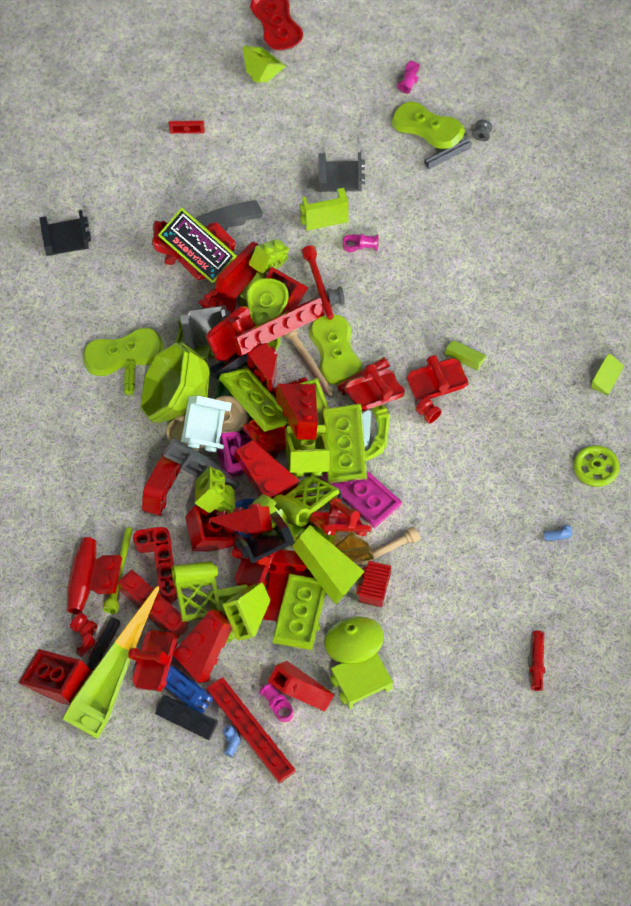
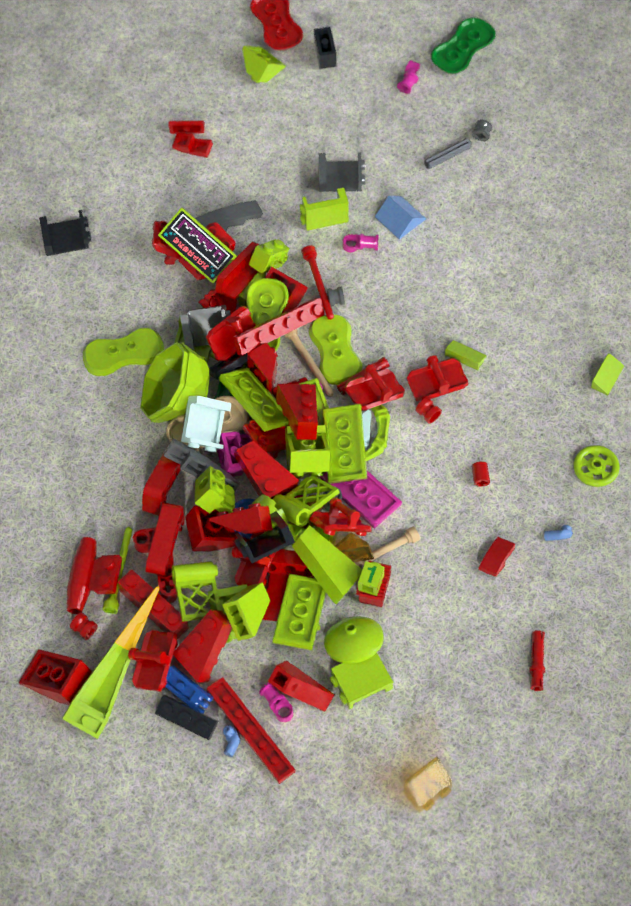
(88, 643): red tile -> none
(103, 643): black axle -> none
(129, 378): lime axle -> none
(164, 538): none -> red beam
(189, 144): none -> red slope
(325, 47): none -> black brick
(371, 578): none -> lime brick
(399, 216): none -> medium blue slope
(428, 785): none -> clear yellow slope
(437, 130): lime plate -> none
(458, 51): none -> green plate
(480, 474): none -> red piece
(496, 556): none -> red slope

